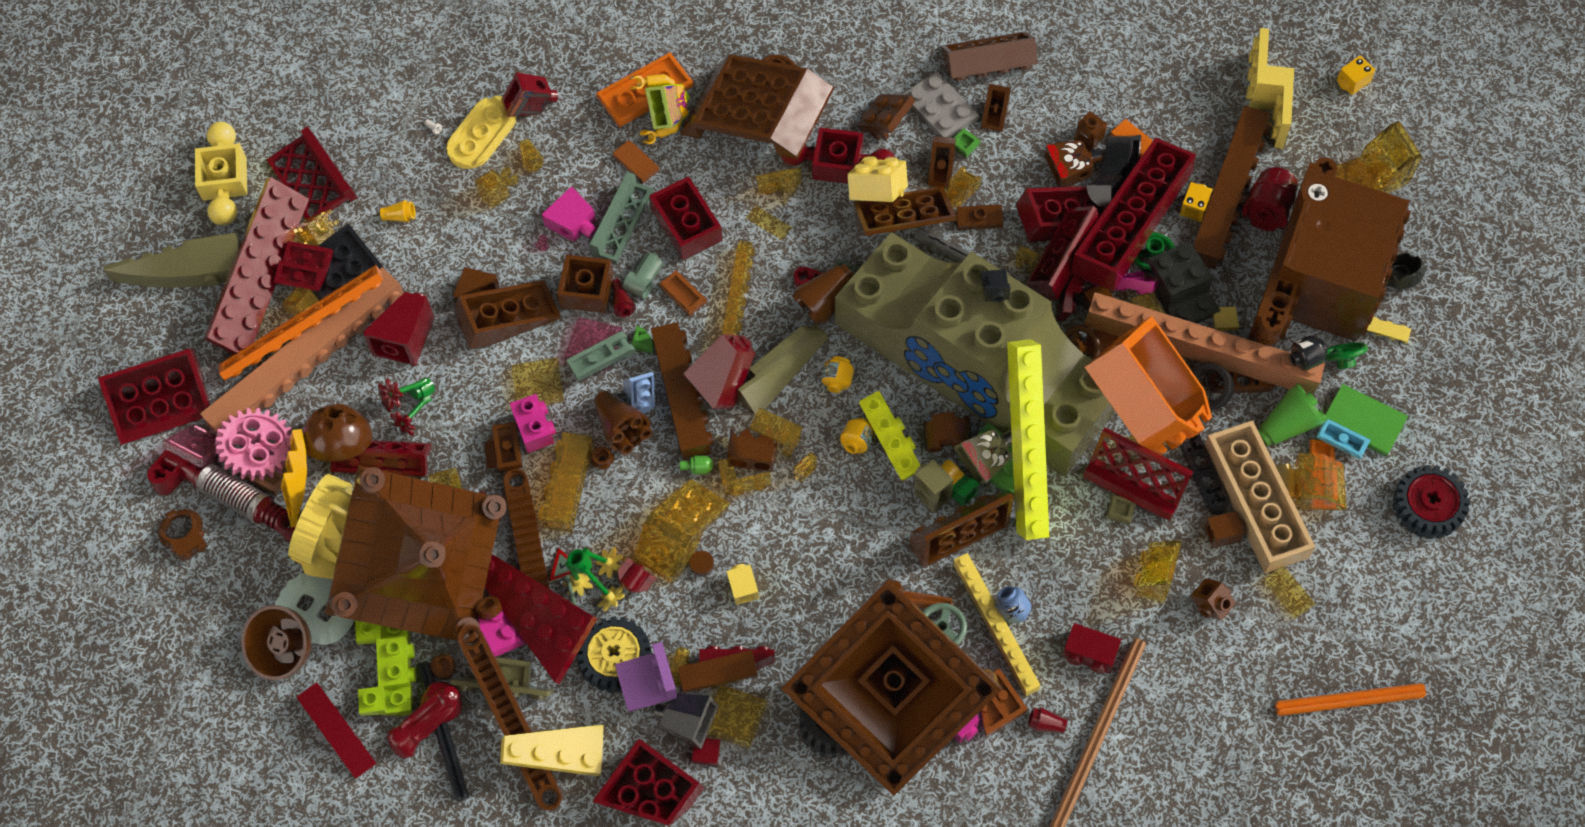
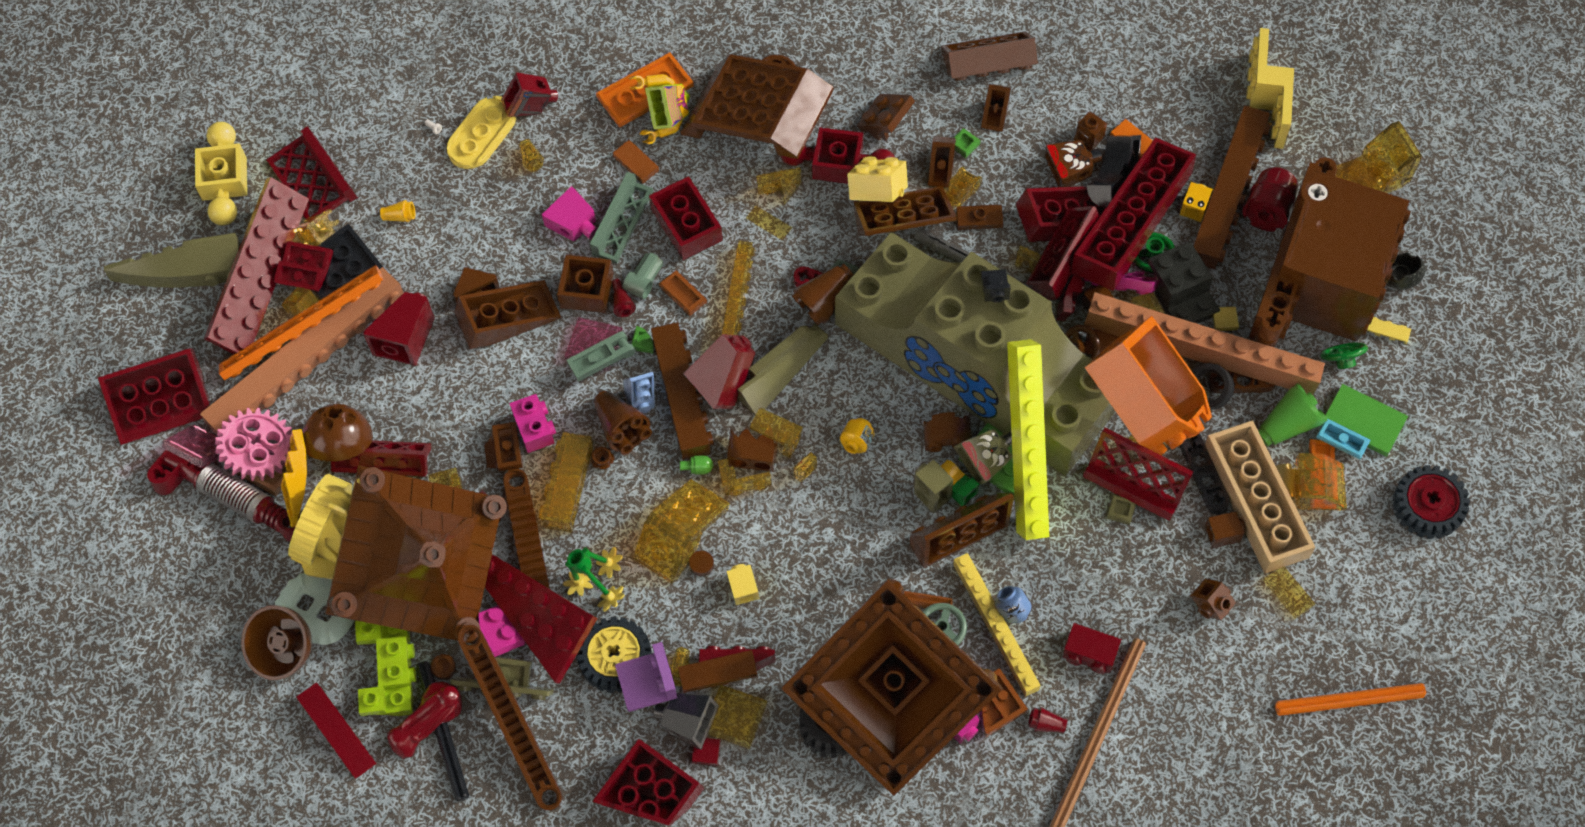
(191, 543): reddish brown piece -> none
(390, 393): plant -> none
(488, 607): reddish brown tile -> none
(494, 188): clear yellow brick -> none
(538, 378): clear yellow tile -> none
(542, 243): clear pink piece -> none
(556, 750): light yellow wing -> none
(561, 571): piece -> none
(634, 576): dark red piece -> none
(837, 374): yellow head -> none
(890, 435): neon yellow bracket -> none
(941, 106): light grey plate -> none
(1157, 570): clear yellow slope -> none
(1308, 353): black head -> none
(1355, 75): yellow brick -> none

